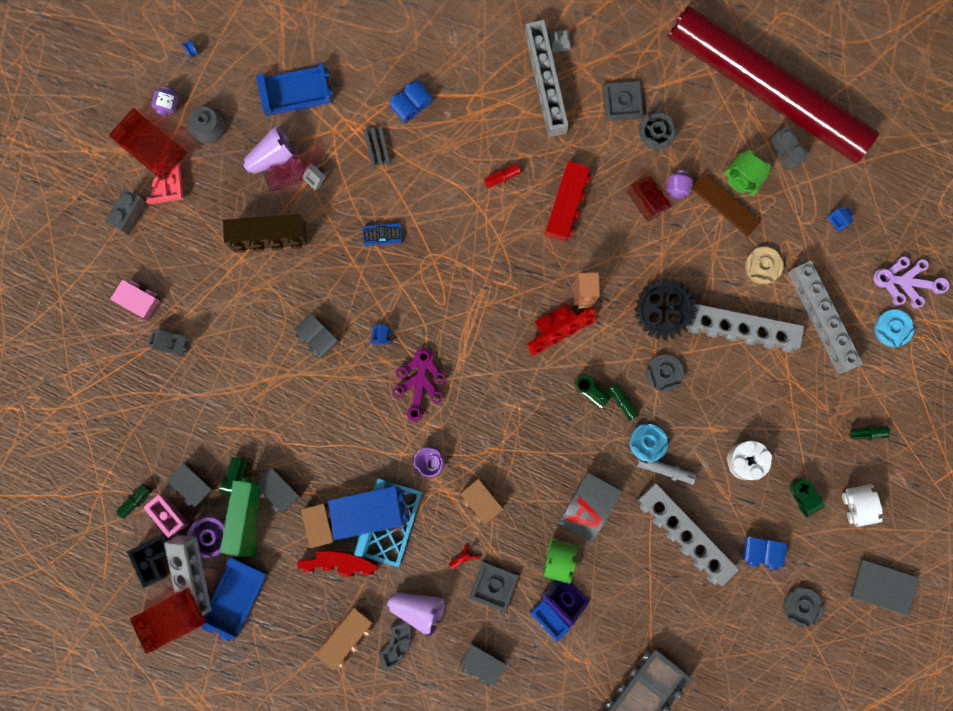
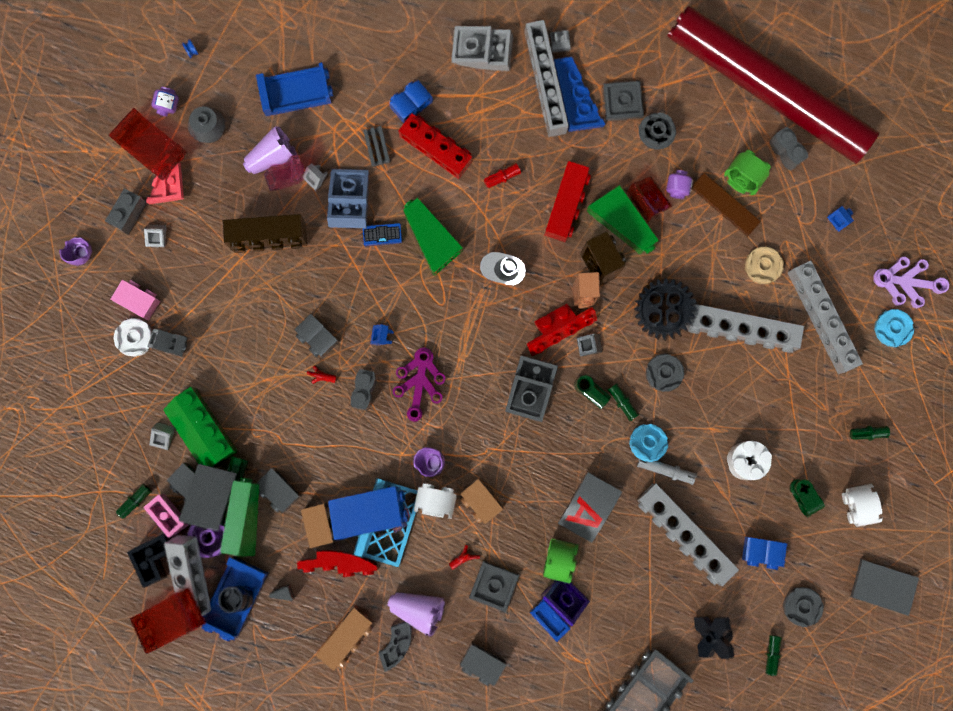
(76, 251): none -> medium lavender hair
(132, 337): none -> white tile
(155, 235): none -> light grey slope
(161, 436): none -> light grey slope
(199, 428): none -> green slope
(208, 497): none -> dark grey tile
(235, 599): none -> black wheel
(283, 593): none -> dark grey slope
(321, 376): none -> red bar
(348, 198): none -> sand blue slope
(365, 384): none -> dark grey brick
(433, 239): none -> green slope
(434, 501): none -> white brick
(435, 145): none -> red brick
(482, 47): none -> light grey slope
(502, 268): none -> light grey piece
(531, 388): none -> dark grey slope
(578, 106): none -> blue wing
(589, 344): none -> dark grey slope
(603, 257): none -> dark brown brick
(623, 219): none -> green slope
(716, 637): none -> black plant
(773, 655): none -> dark green axle

